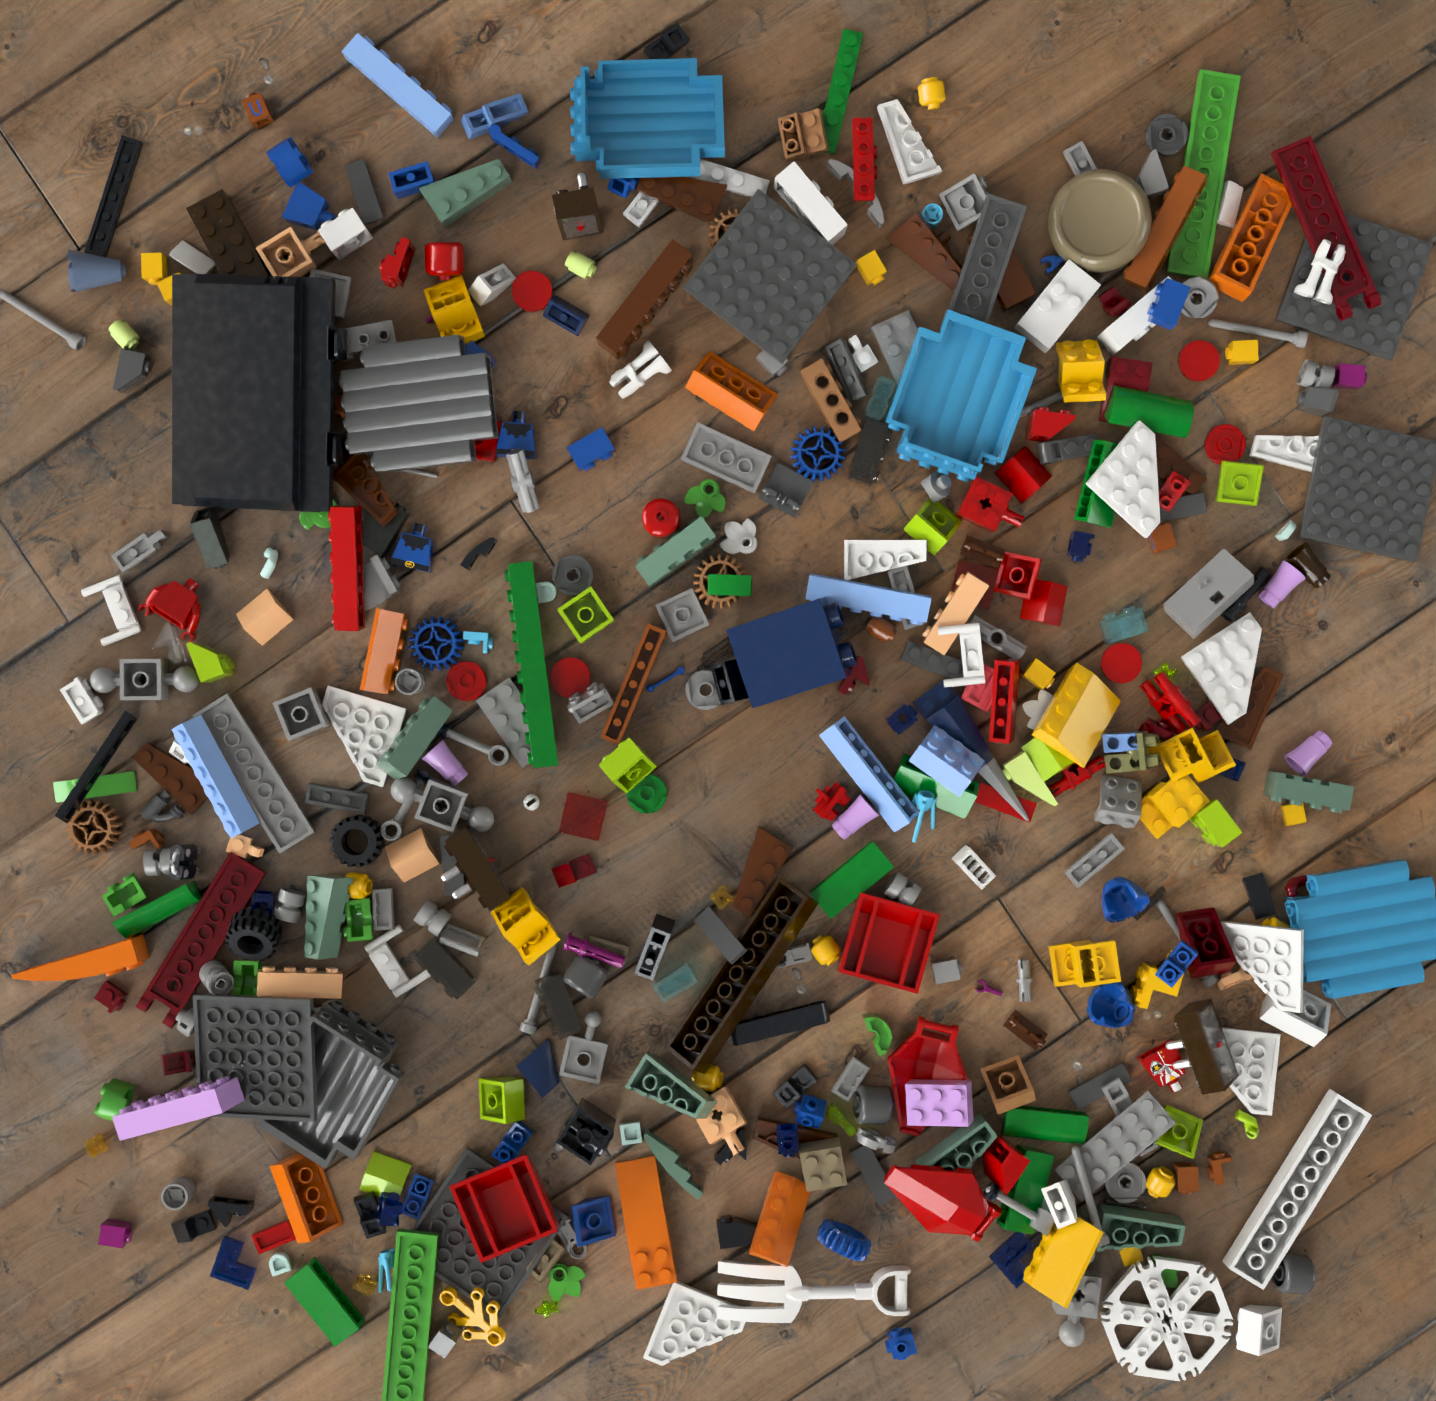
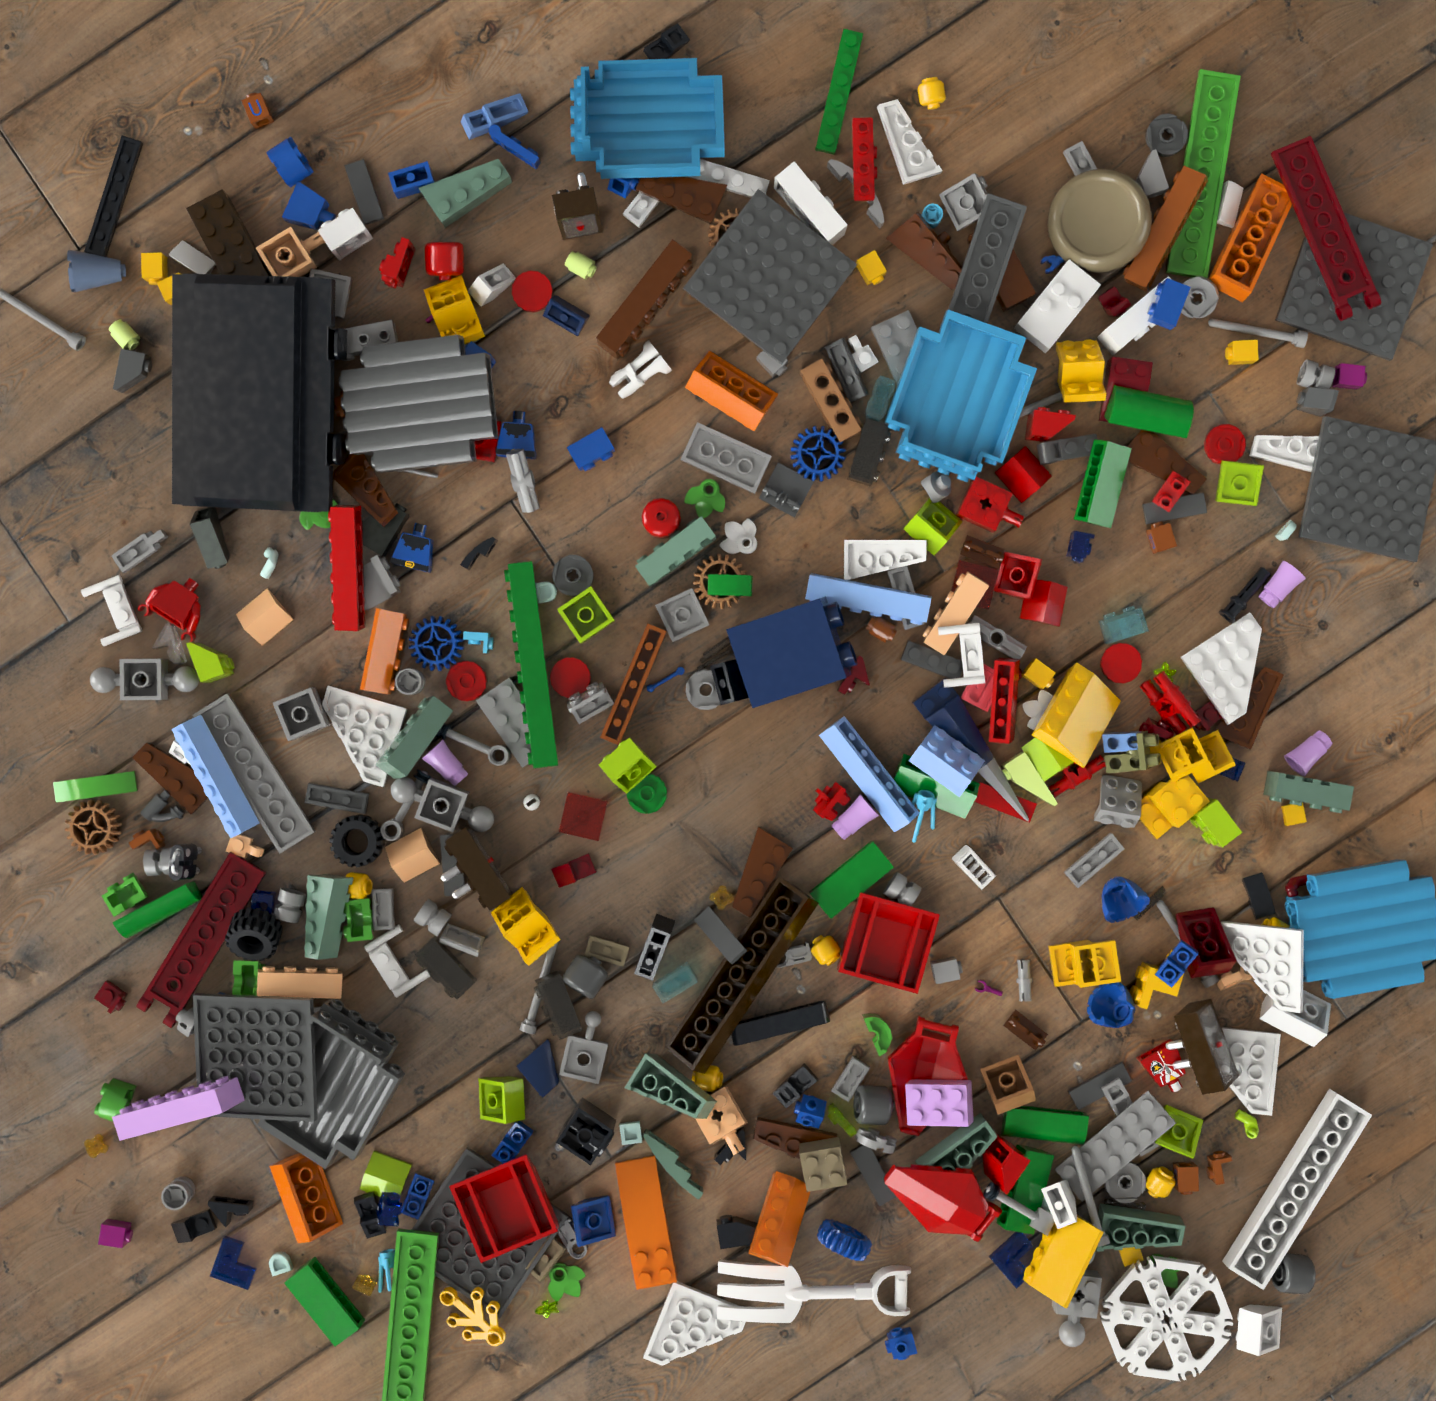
(82, 699): white bracket -> none
(96, 767): black tile -> none
(104, 959): orange slope -> none
(177, 1062): dark red bracket -> none
(216, 978): light grey wheel -> none
(273, 1236): red tile -> none
(397, 85): light blue brick -> none
(445, 1338): brick -> none
(584, 948): magenta pin -> none
(787, 1133): clear blue brick -> none
(803, 135): medium nougat brick -> none
(893, 718): clear blue brick -> none
(1130, 480): white plate -> none
(1198, 361): red tile -> none
(1209, 593): light grey brick -> none
(1309, 565): dark brown plant -> none
(1330, 265): white piece -> none

